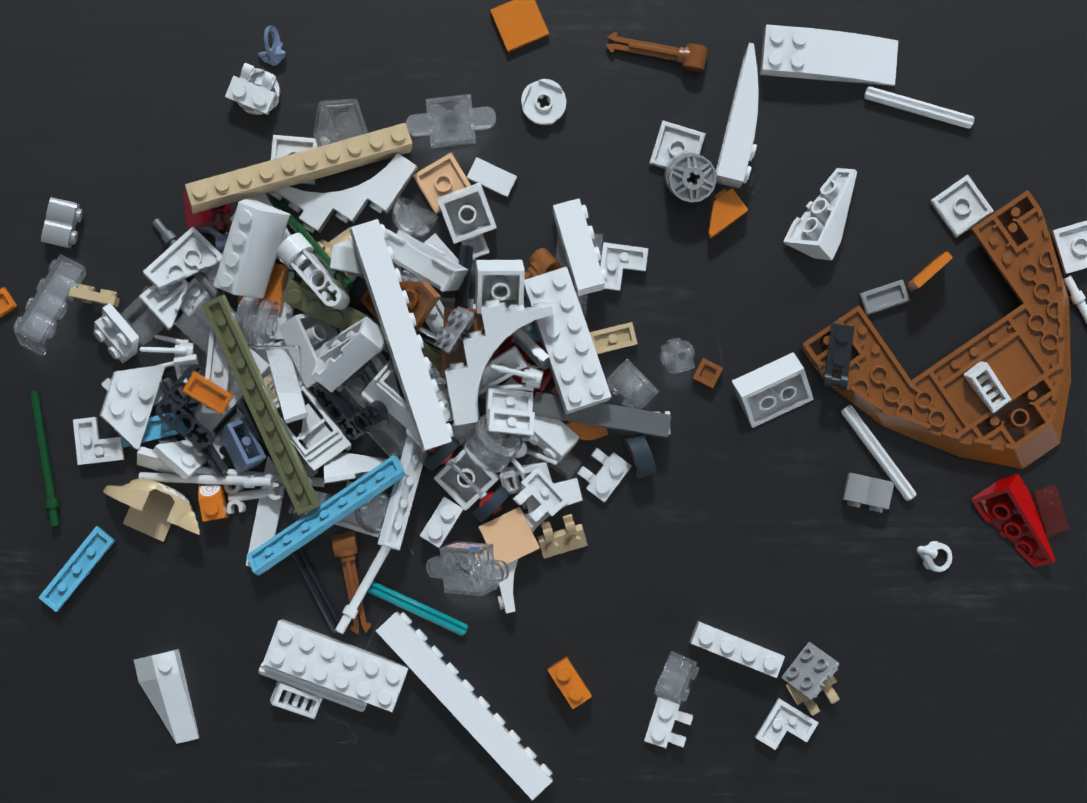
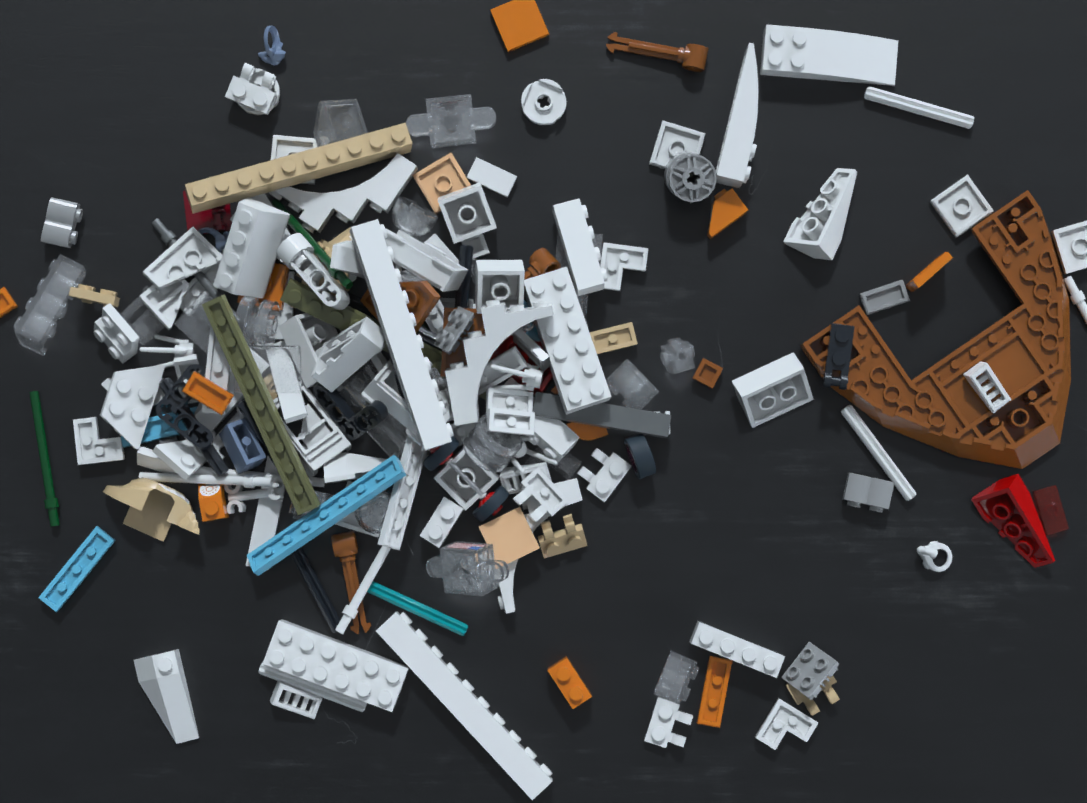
(714, 691): none -> orange tile

